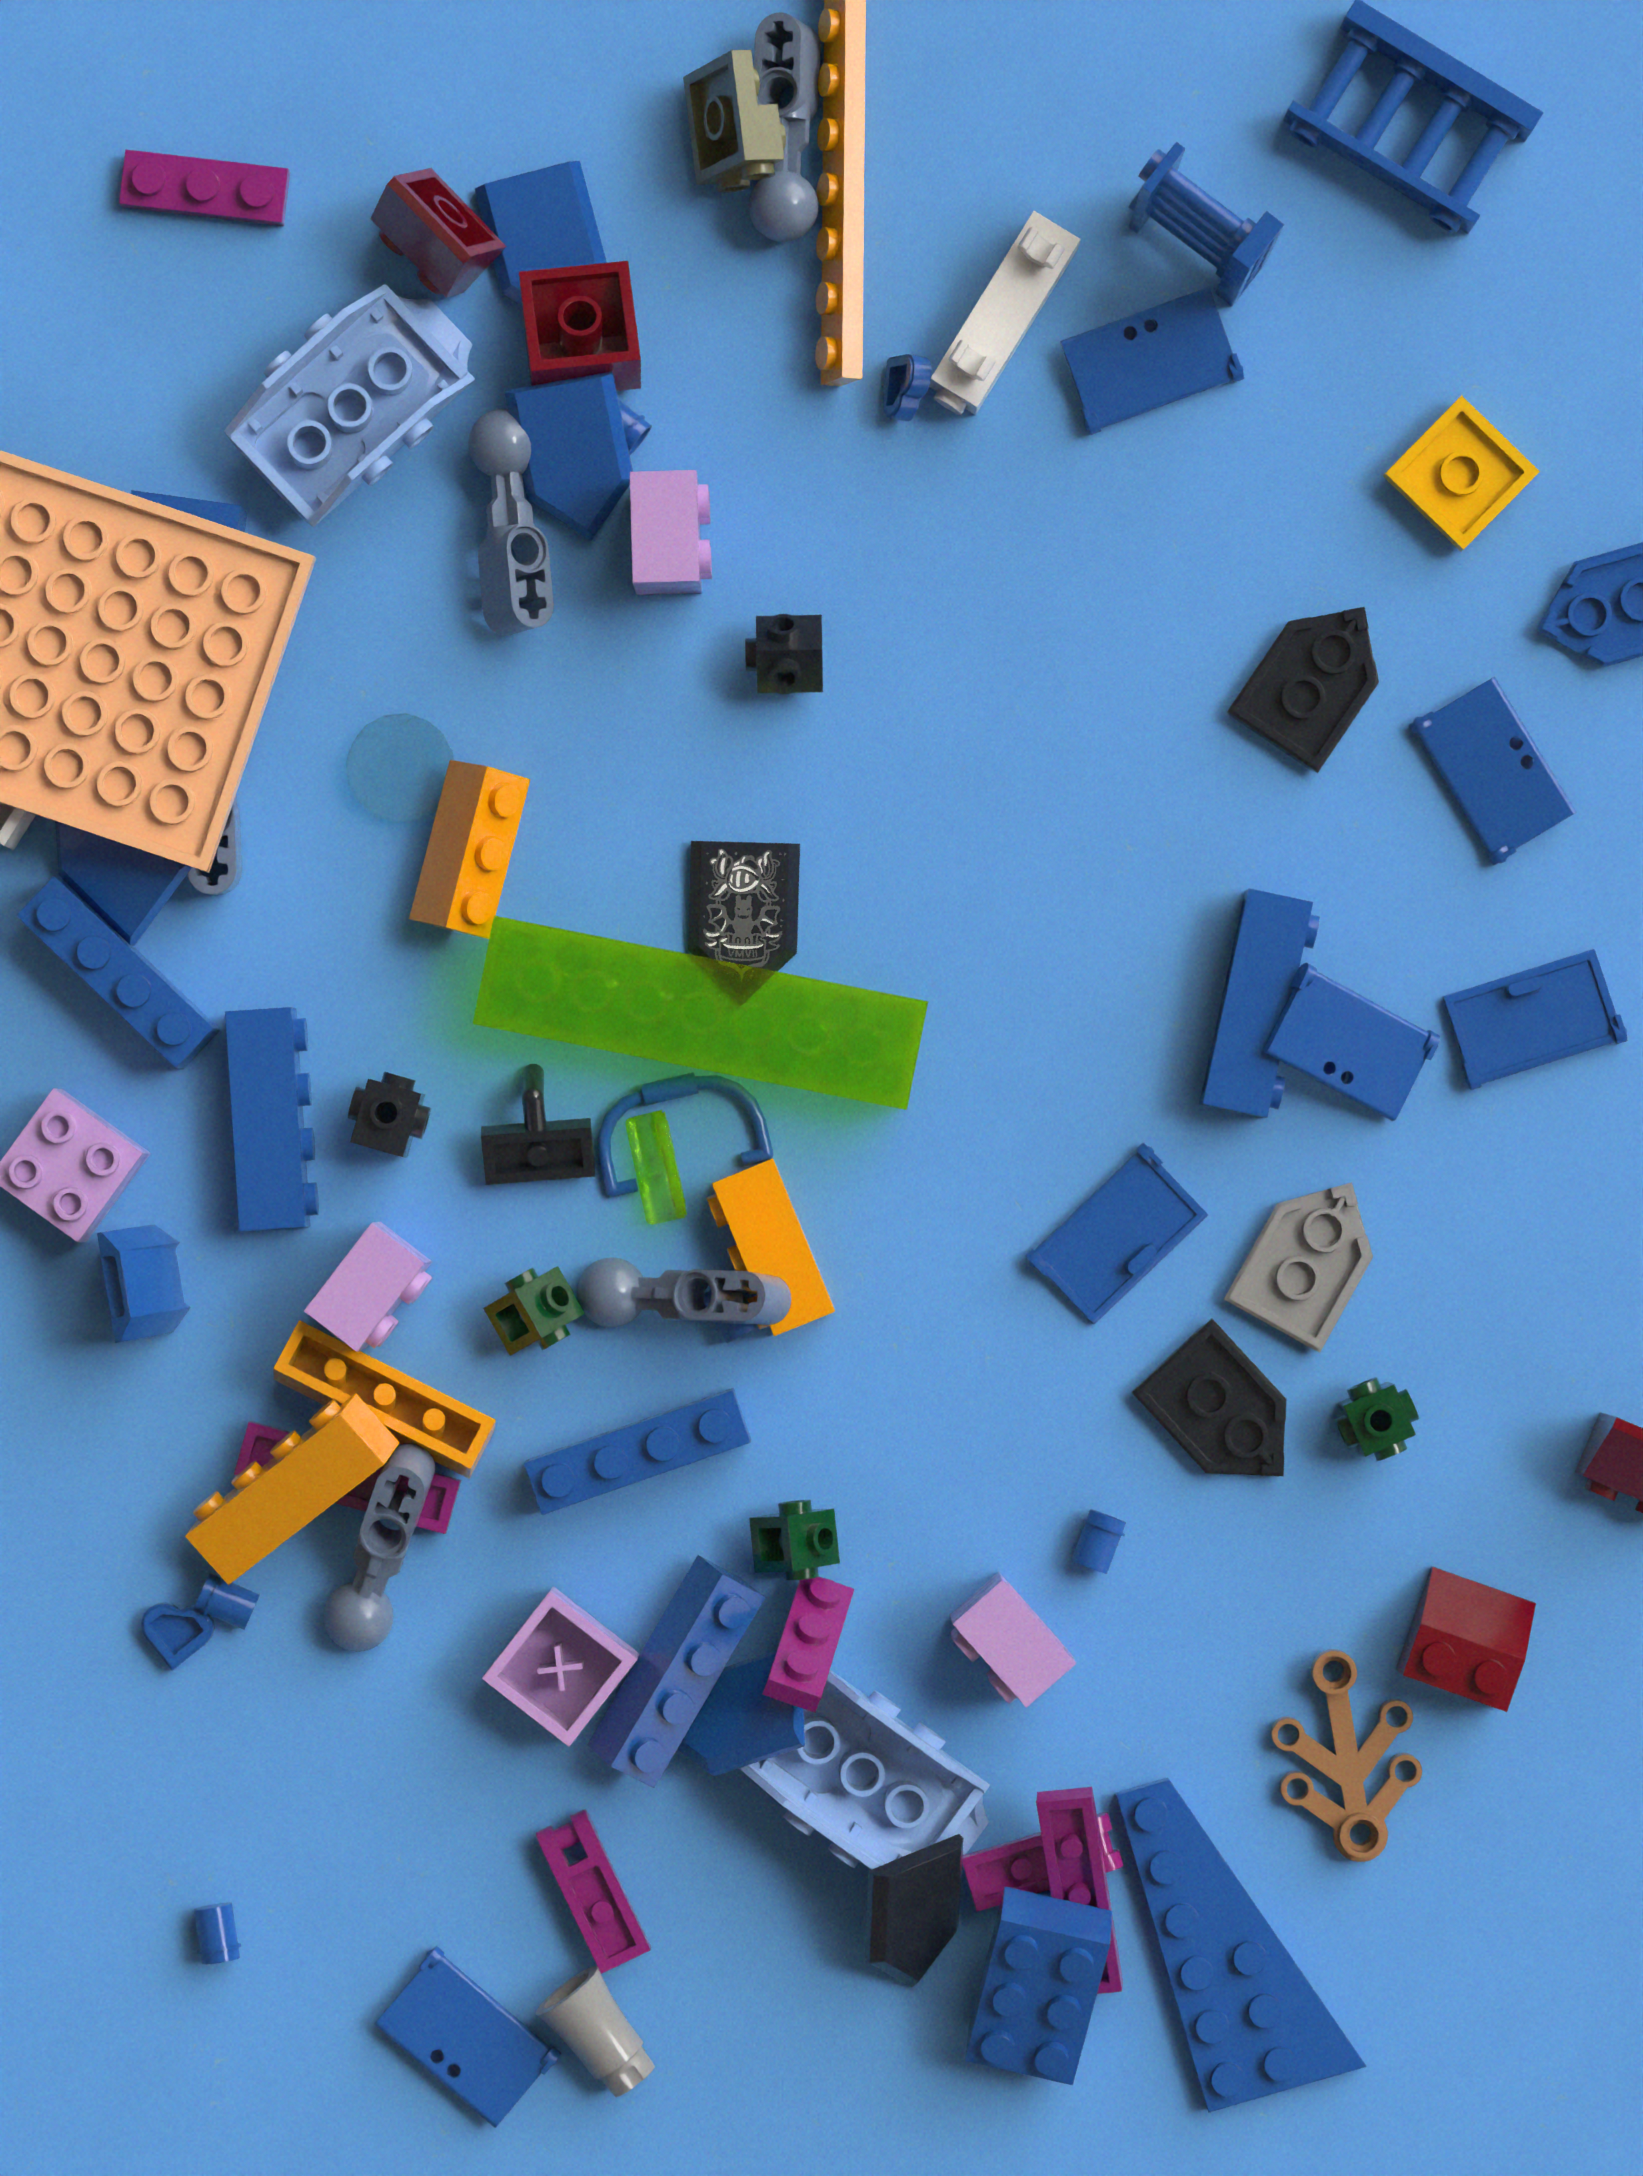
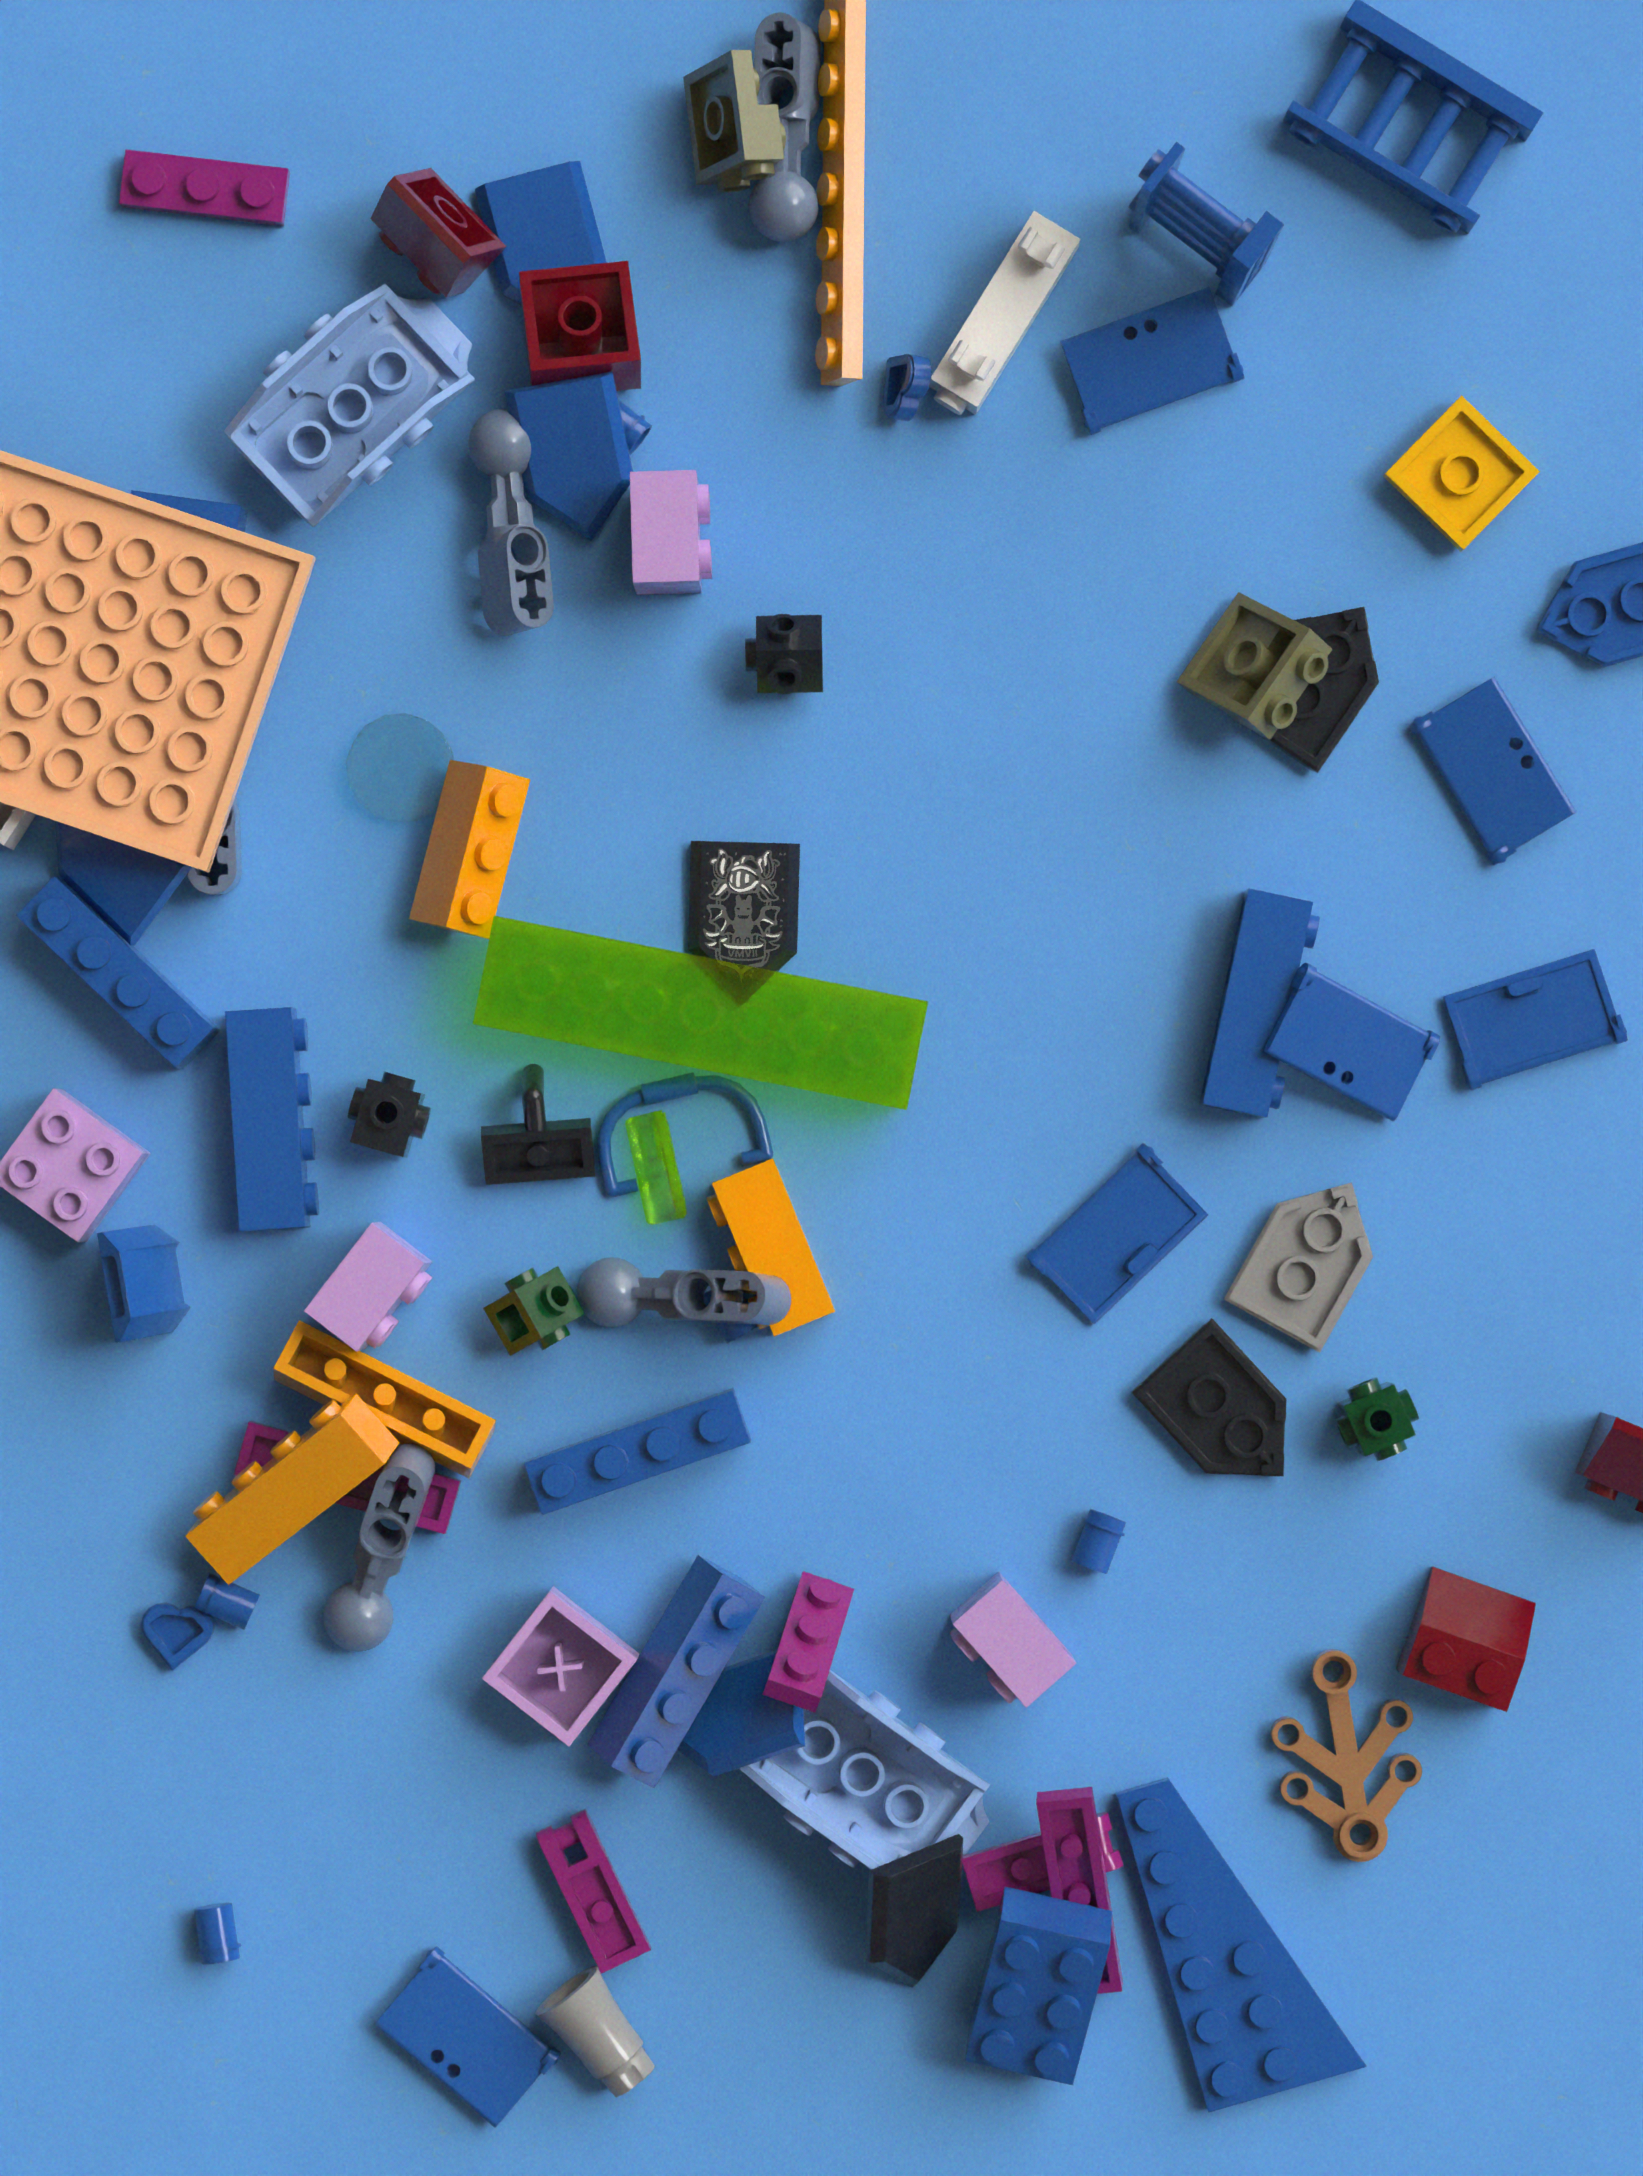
(794, 1540): dark green brick -> none
(1256, 666): none -> olive plate

